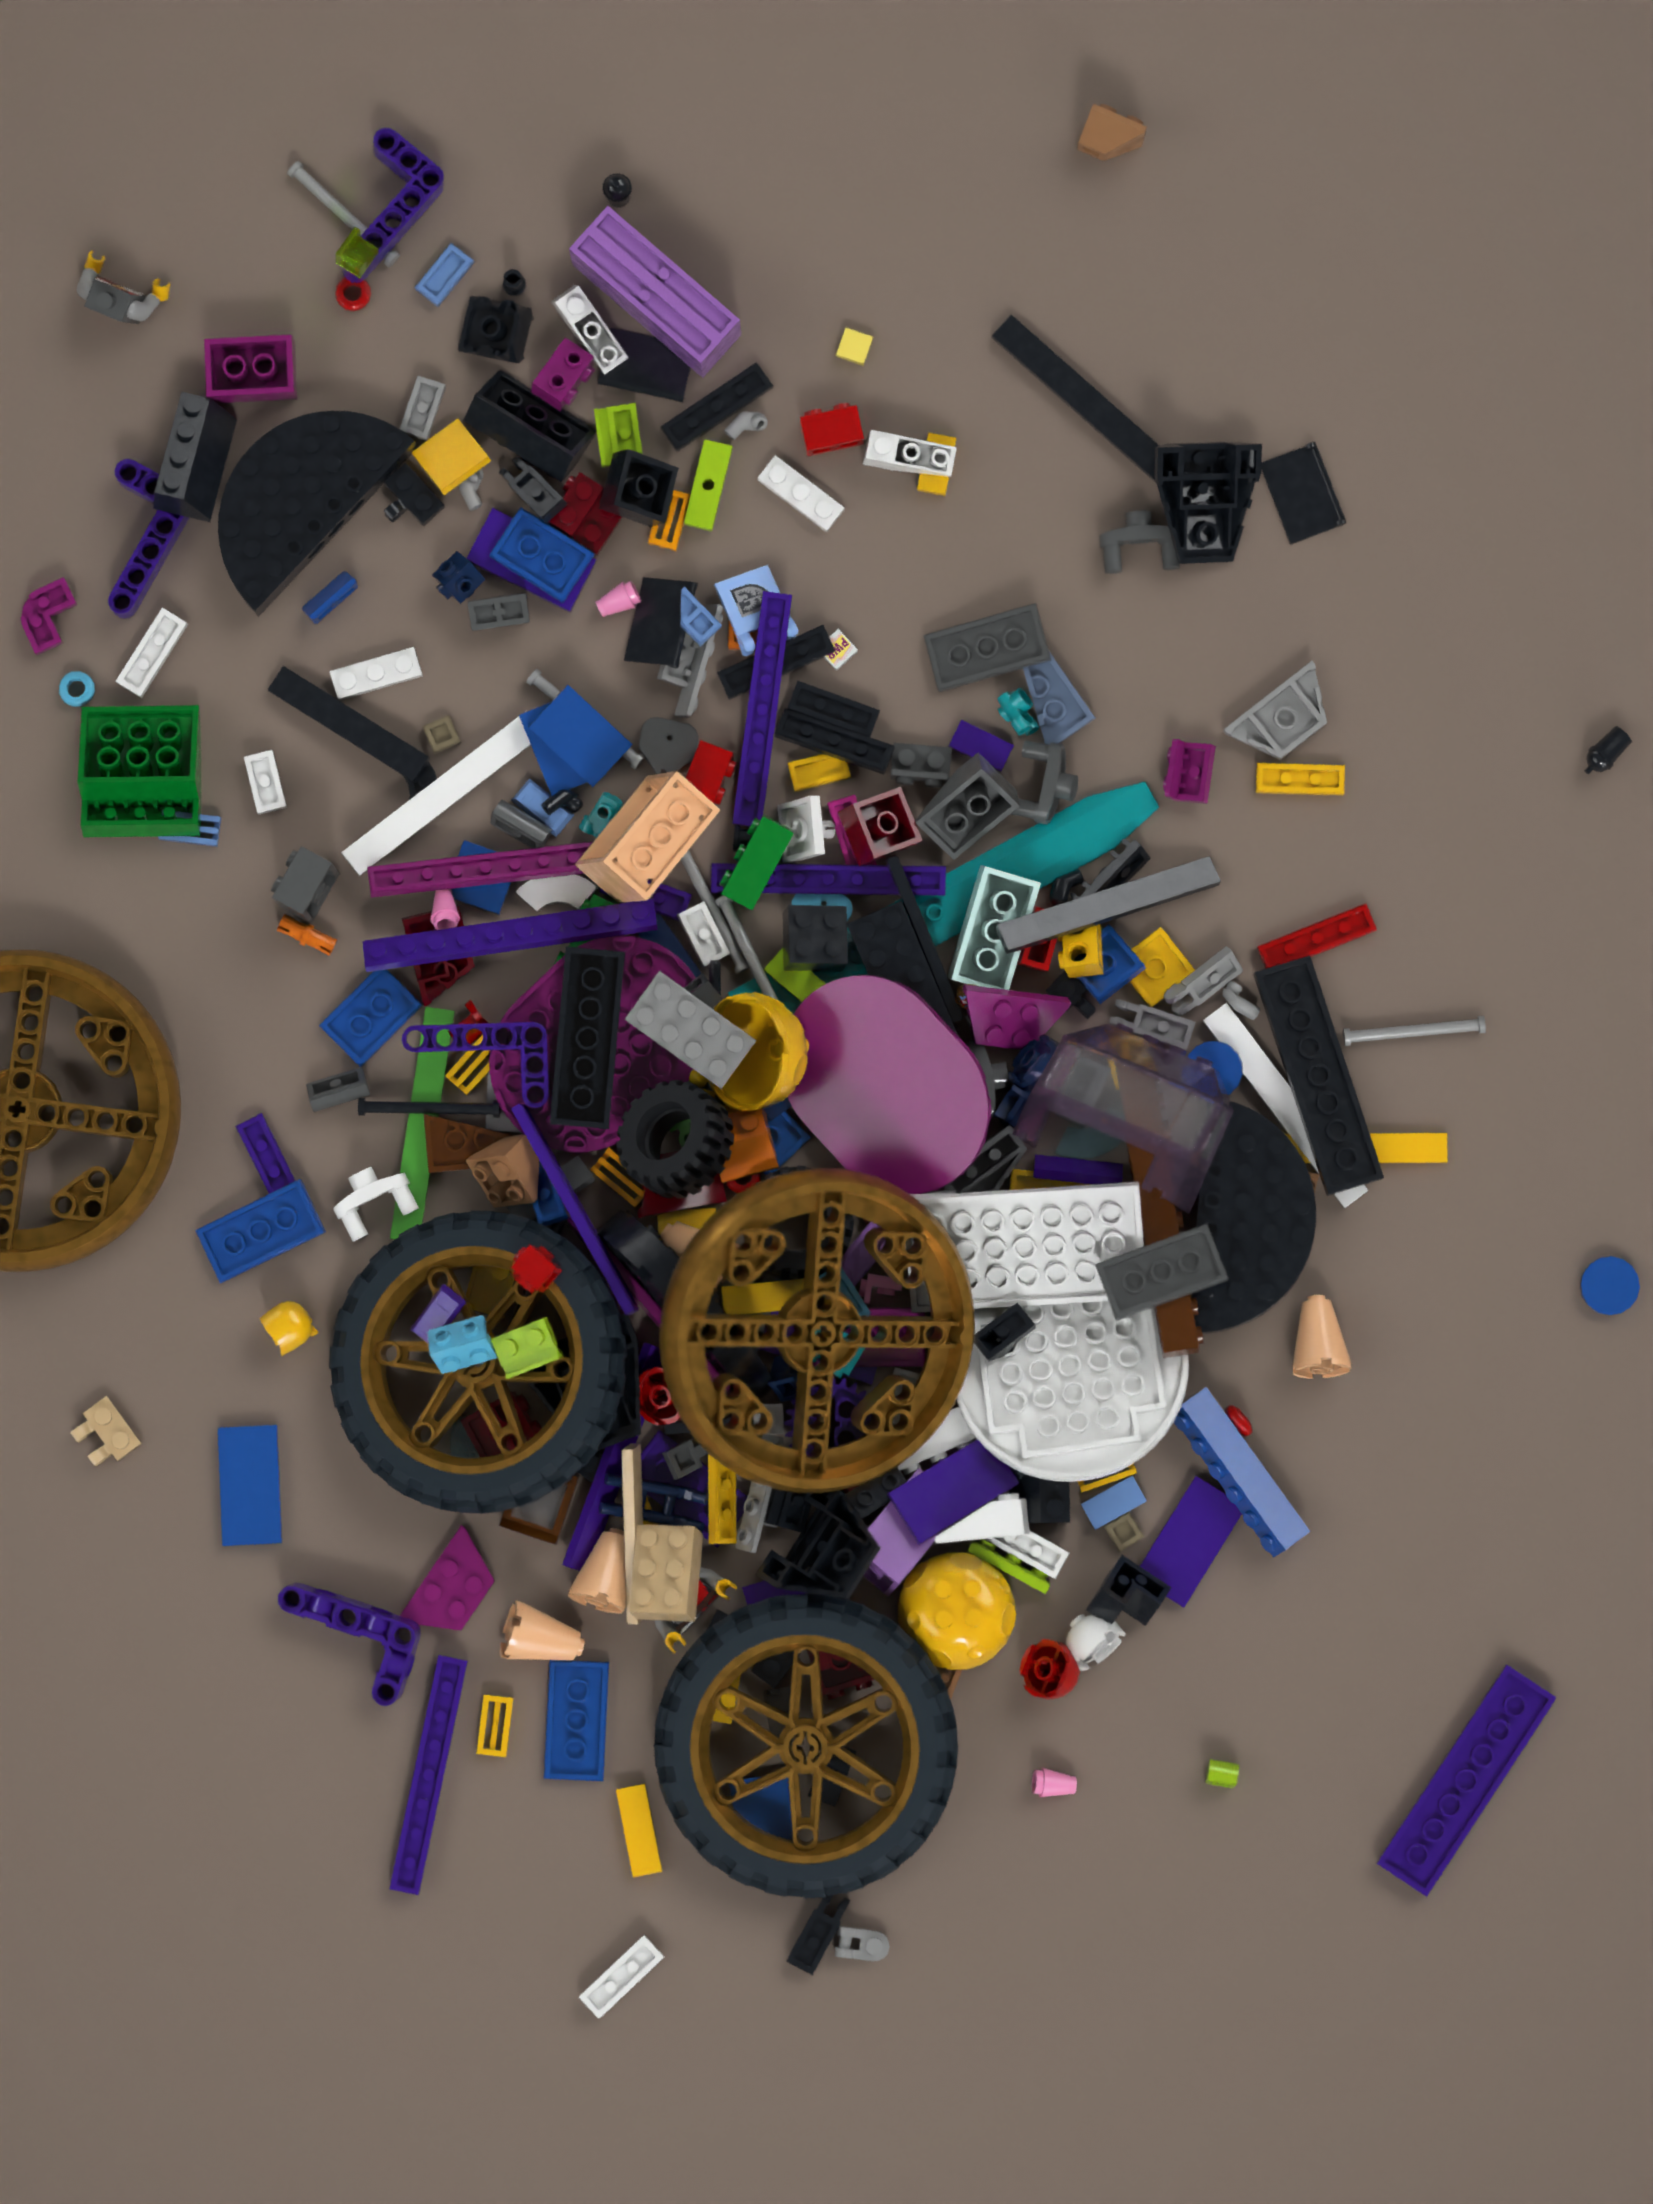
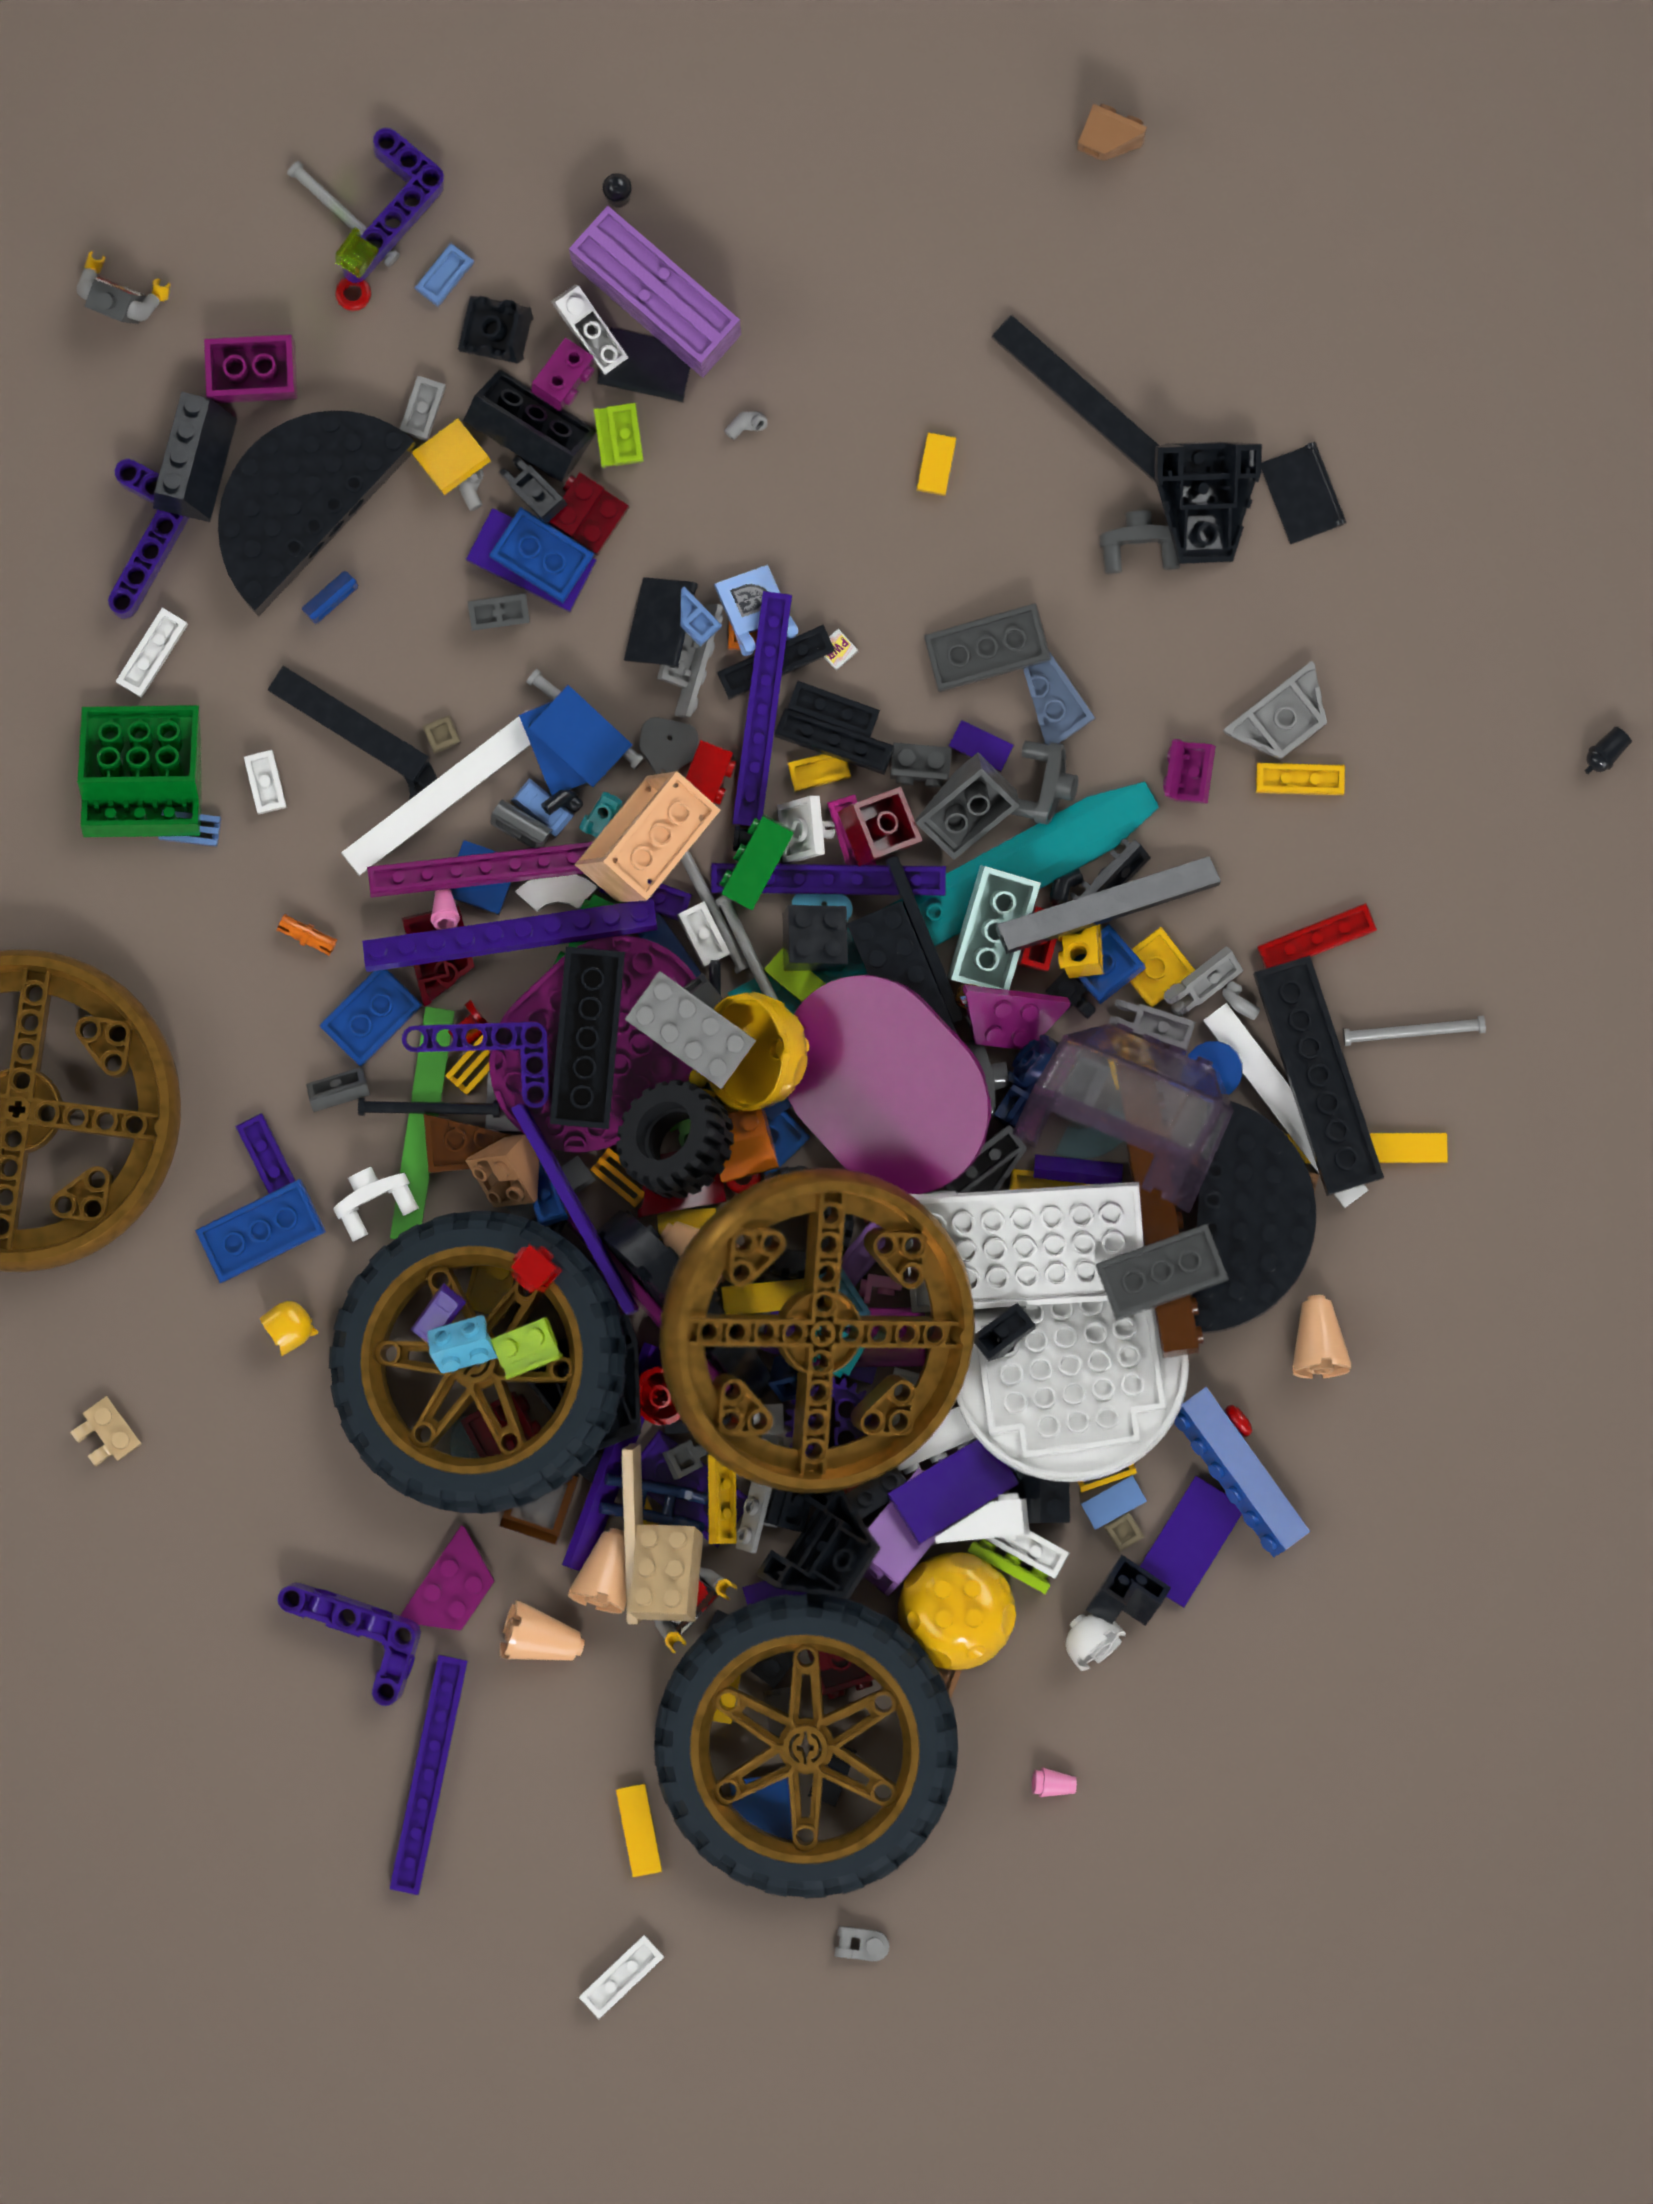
(38, 612): magenta plate -> none
(85, 697): medium azure piece -> none
(250, 1485): blue tile -> none
(304, 884): dark grey brick -> none
(376, 673): white plate -> none
(411, 496): black plate -> none
(457, 578): dark blue brick -> none
(483, 1723): yellow tile -> none
(517, 288): black pin -> none
(576, 1720): blue tile -> none
(619, 599): bright pink cone -> none
(639, 488): black brick -> none
(663, 543): light orange tile -> none
(711, 468): lime tile -> none
(716, 407): black tile -> none
(800, 493): white plate -> none
(816, 1936): black hinge -> none
(831, 429): red brick -> none
(854, 346): light yellow tile -> none
(908, 454): white slope -> none
(1014, 709): teal plate -> none
(1049, 1670): red cylinder -> none
(1222, 1773): lime brick -> none
(1466, 1780): dark purple plate -> none
(1609, 1285): blue tile -> none

